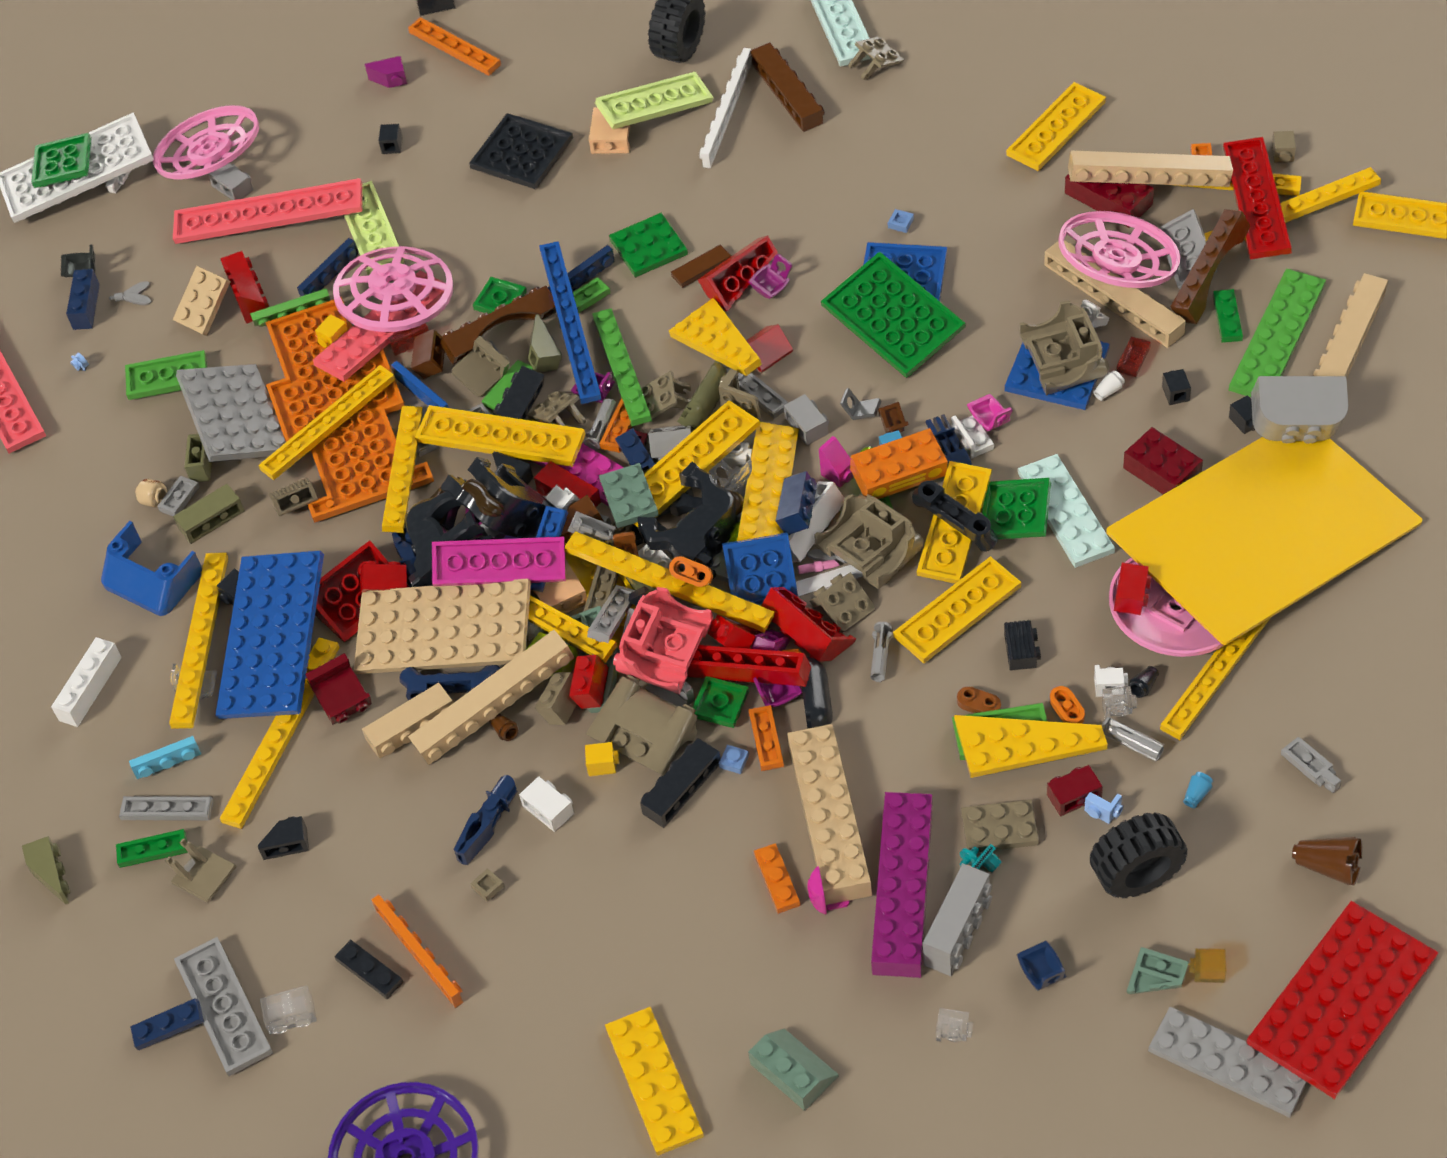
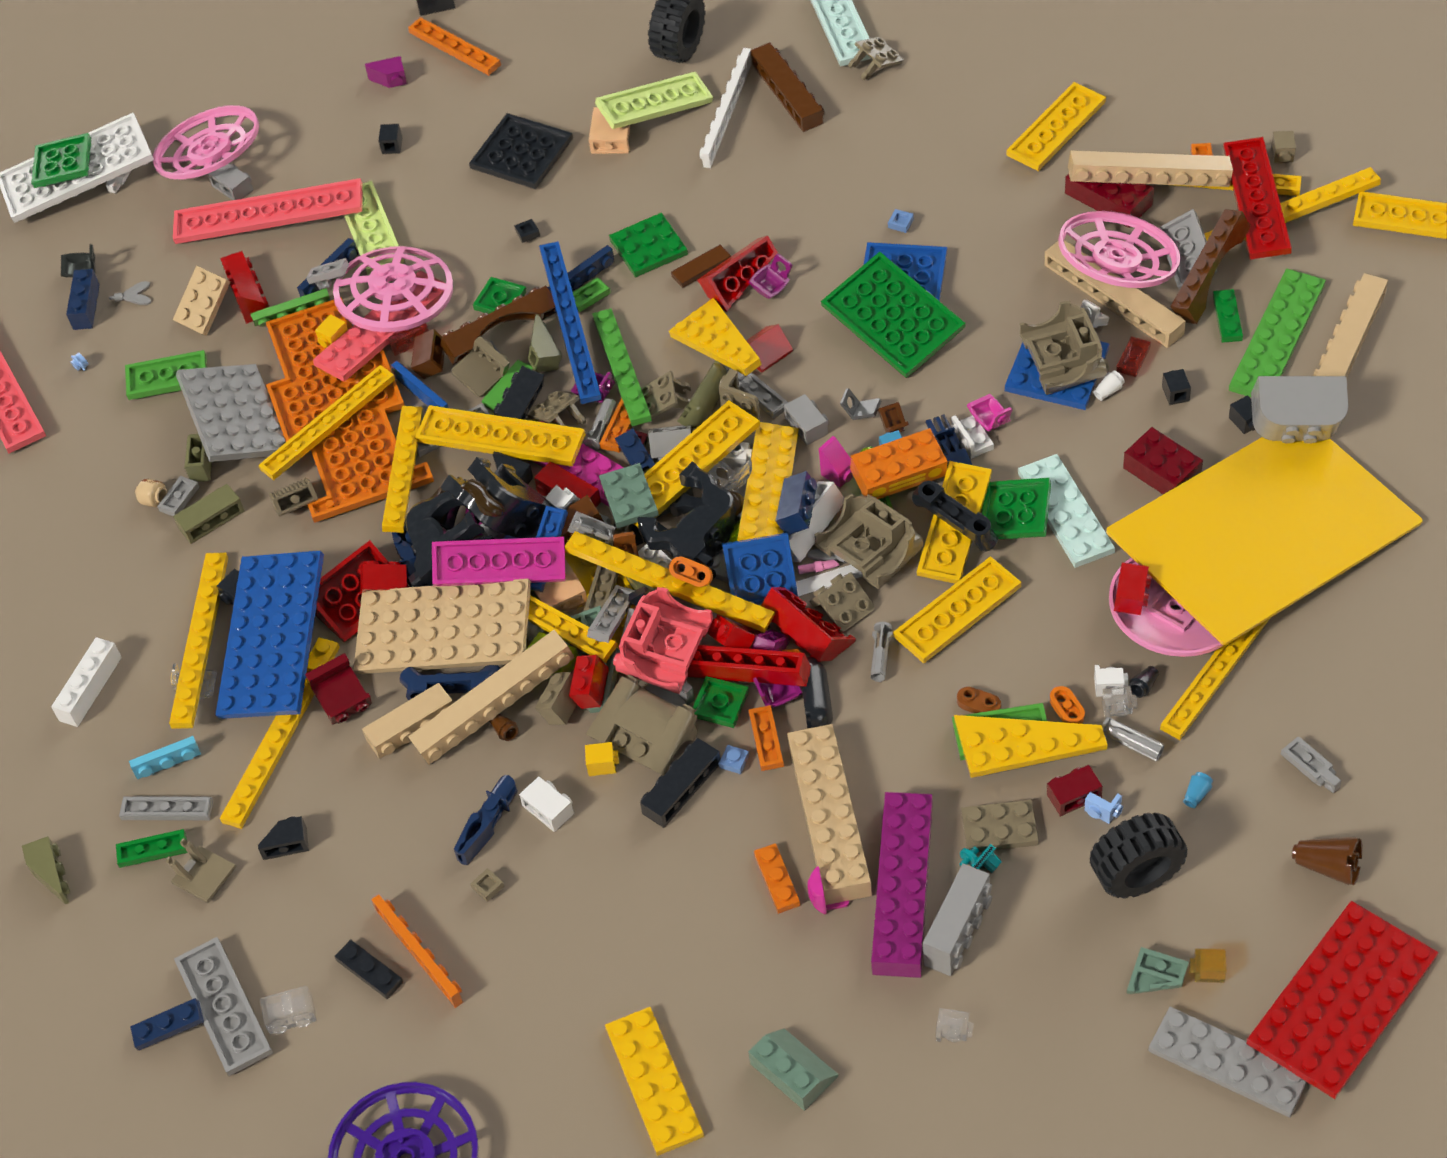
(148, 589): blue windscreen -> none
(322, 274): none -> light grey hinge
(527, 230): none -> black plate
(1021, 645): black brick -> none
(1041, 965): dark blue piece -> none

